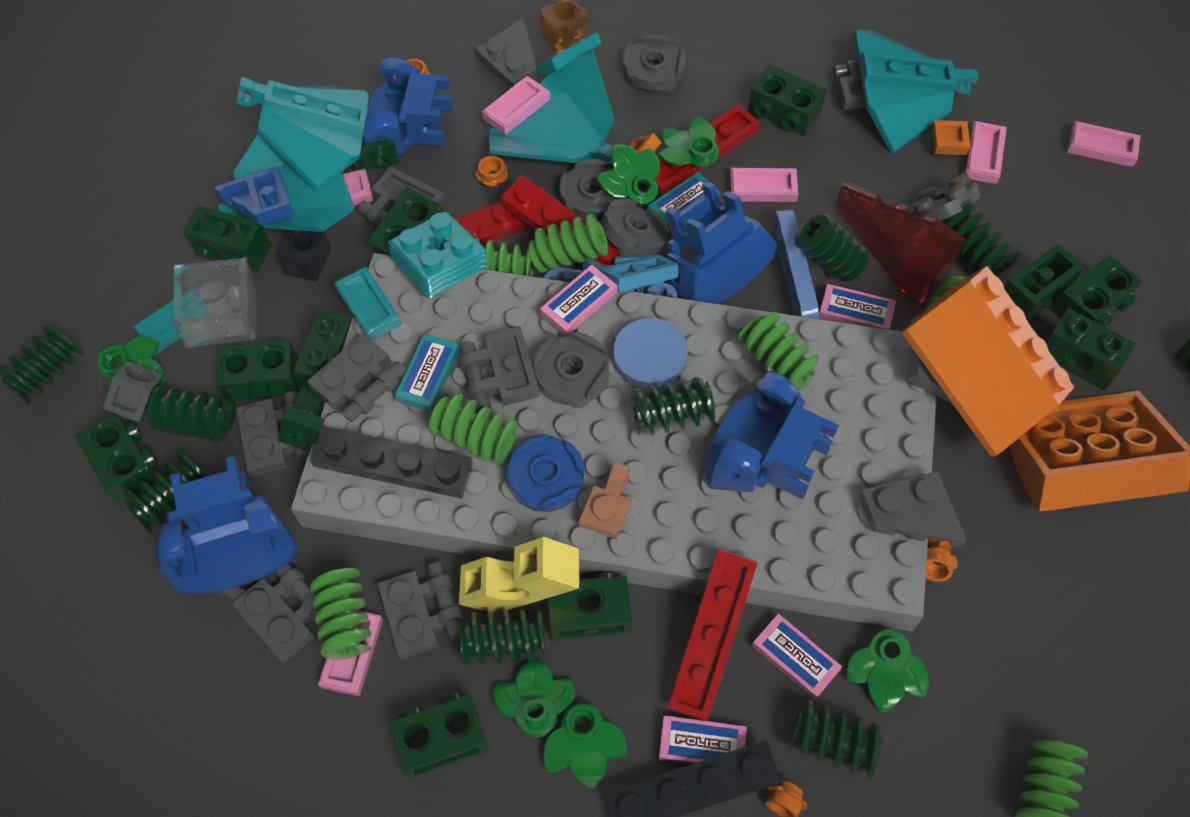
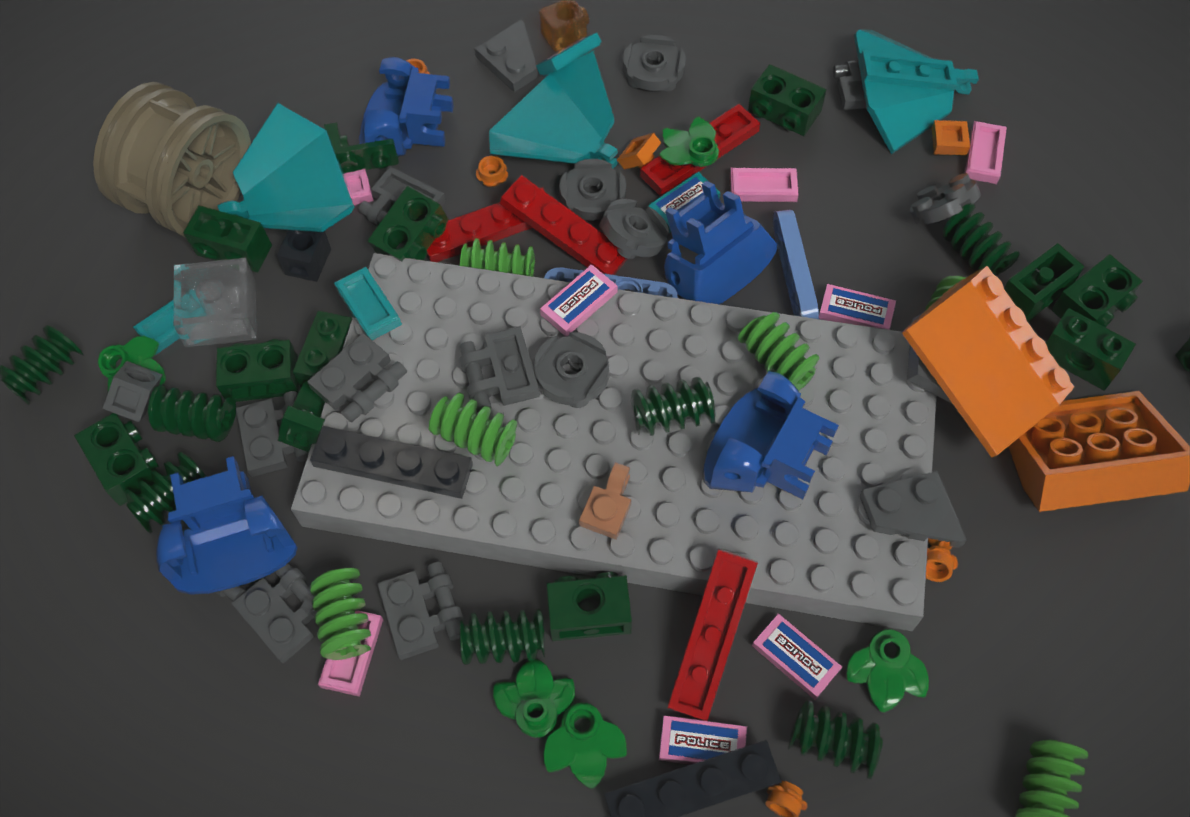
(168, 155): none -> dark tan wheel
(258, 196): blue wing -> none
(310, 126): teal panel -> none
(427, 373): tile -> none
(437, 254): teal brick -> none
(442, 747): dark green brick -> none
(516, 105): bright pink tile -> none
(538, 572): light yellow arch -> none
(545, 473): blue tile -> none
(569, 244): bright green piece -> none
(629, 170): green plate -> none
(637, 271): dark azure wing -> none
(650, 352): medium blue tile -> none
(832, 247): dark green piece -> none
(908, 247): clear red wedge -> none
(1104, 144): bright pink tile -> none

